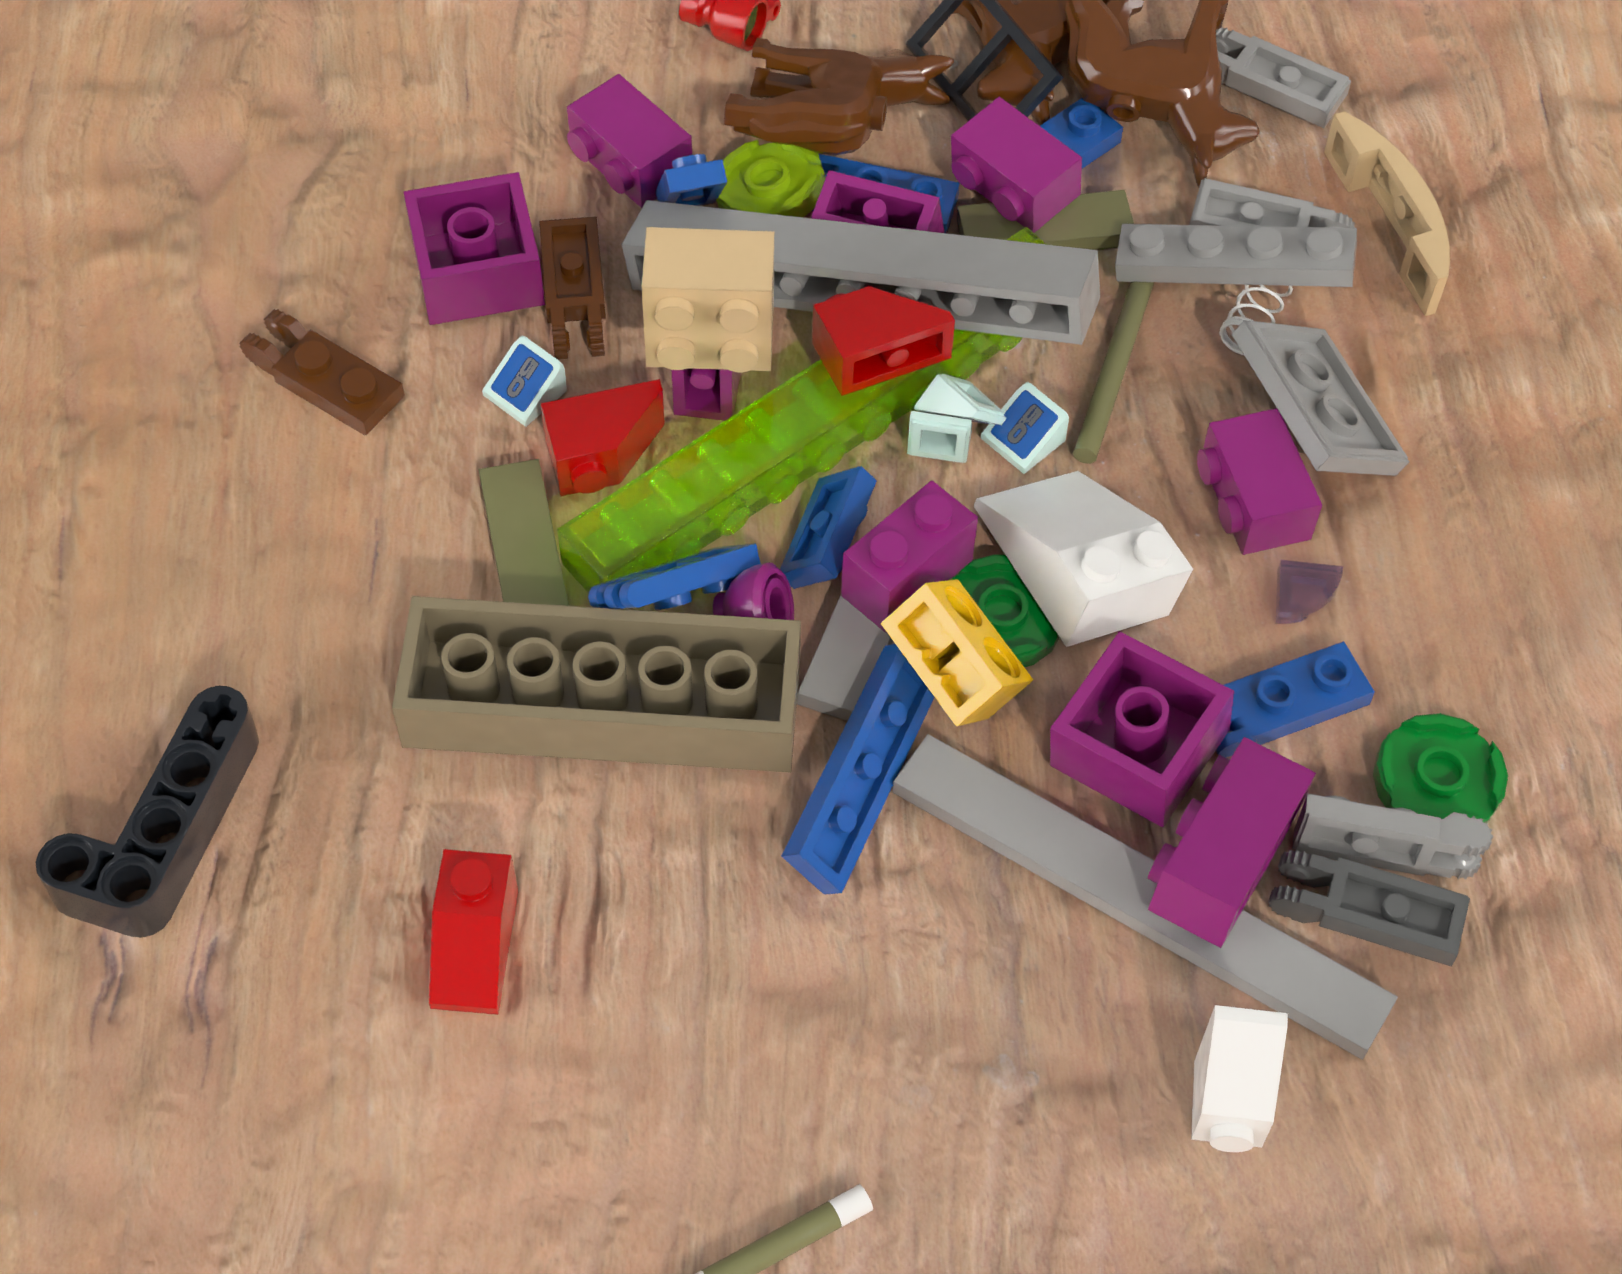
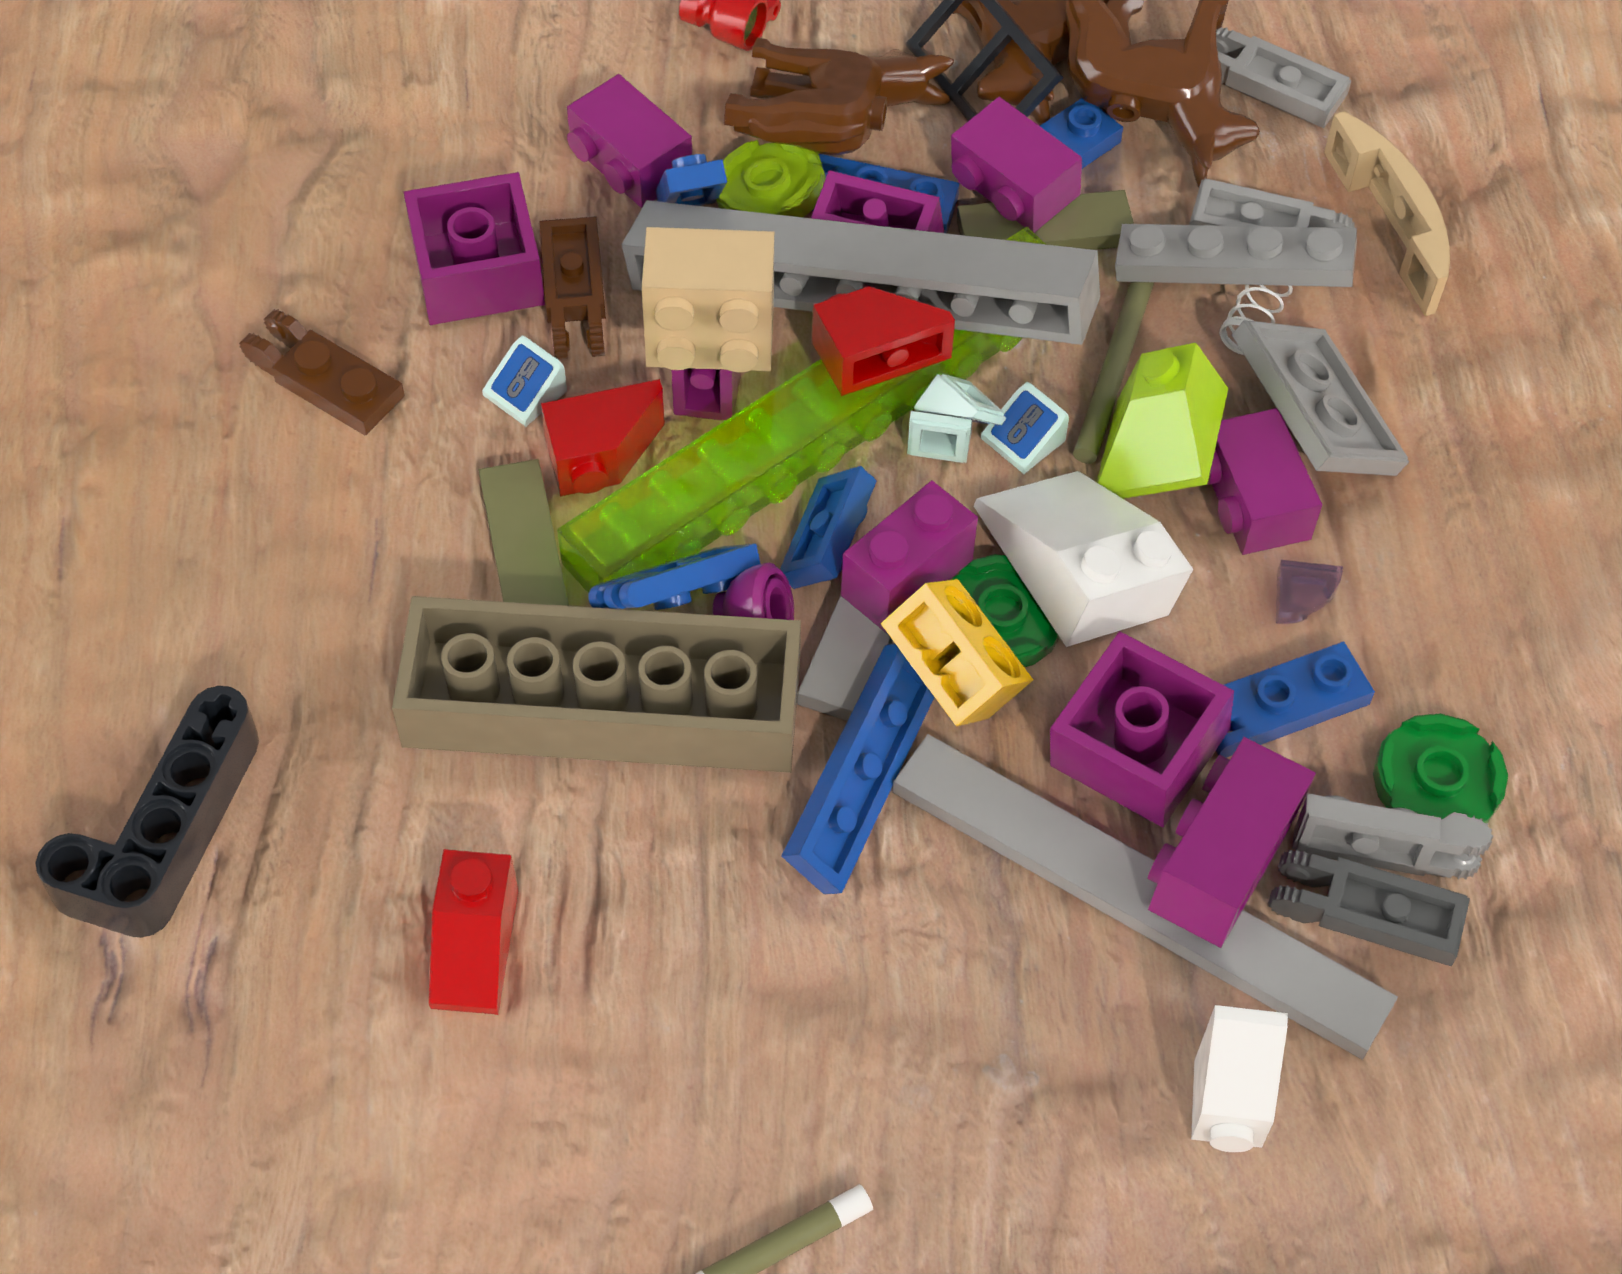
(1164, 424): none -> lime slope

